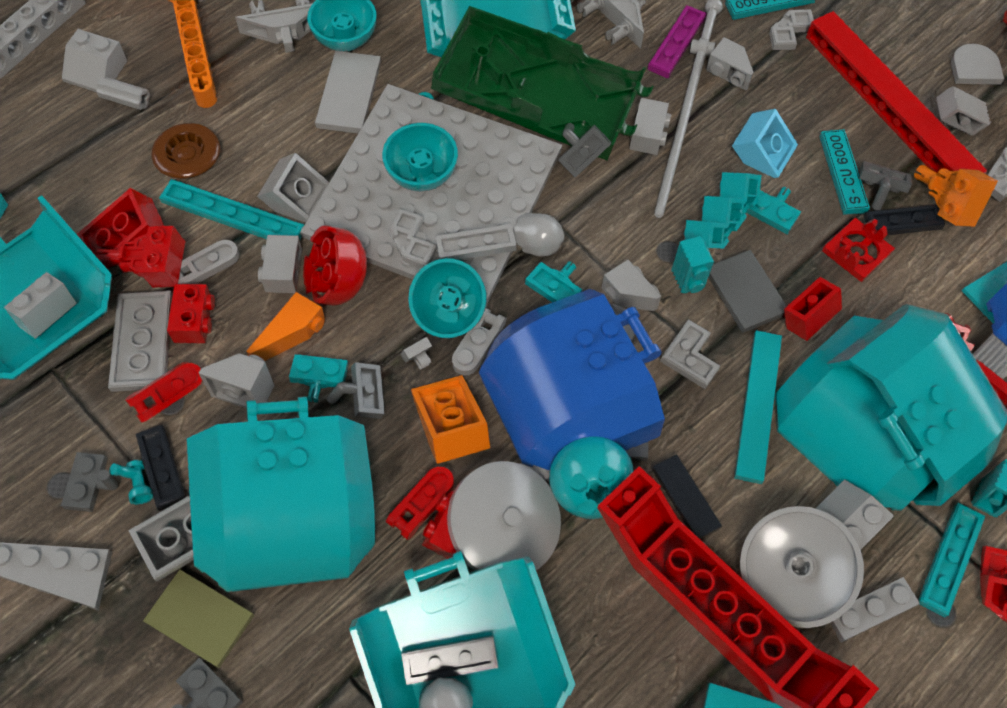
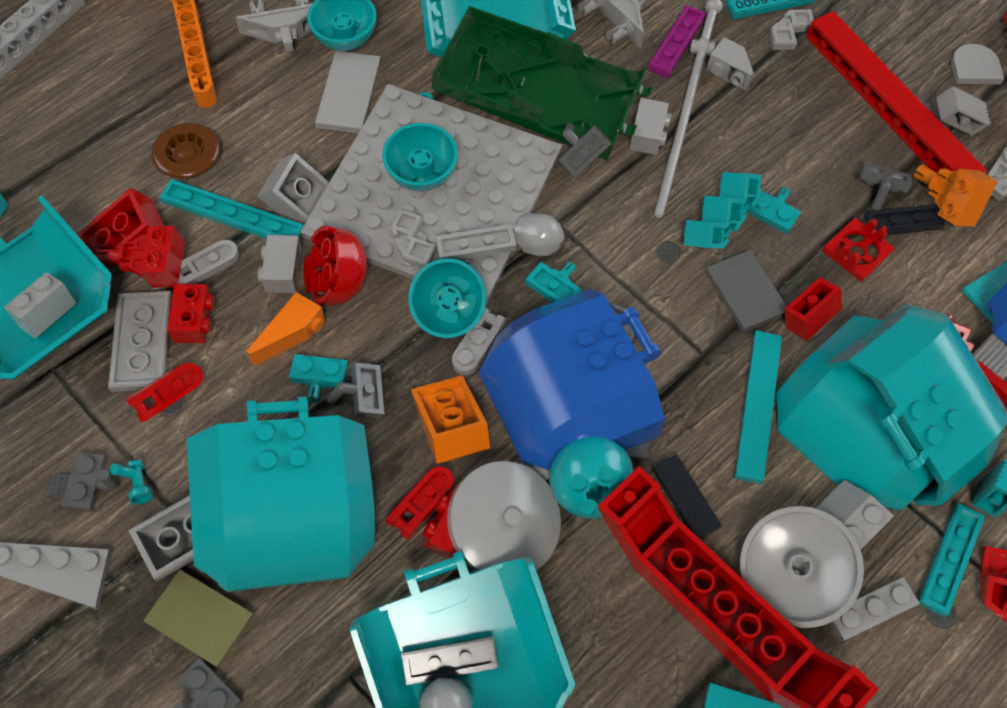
(90, 58): light grey slope -> none
(123, 93): light grey axle -> none
(160, 467): black tile -> none
(238, 379): light grey slope -> none
(418, 353): light grey tile -> none
(630, 288): light grey slope -> none
(685, 357): light grey tile -> none
(692, 265): teal brick -> none
(765, 143): medium azure slope -> none
(844, 172): teal tile -> none

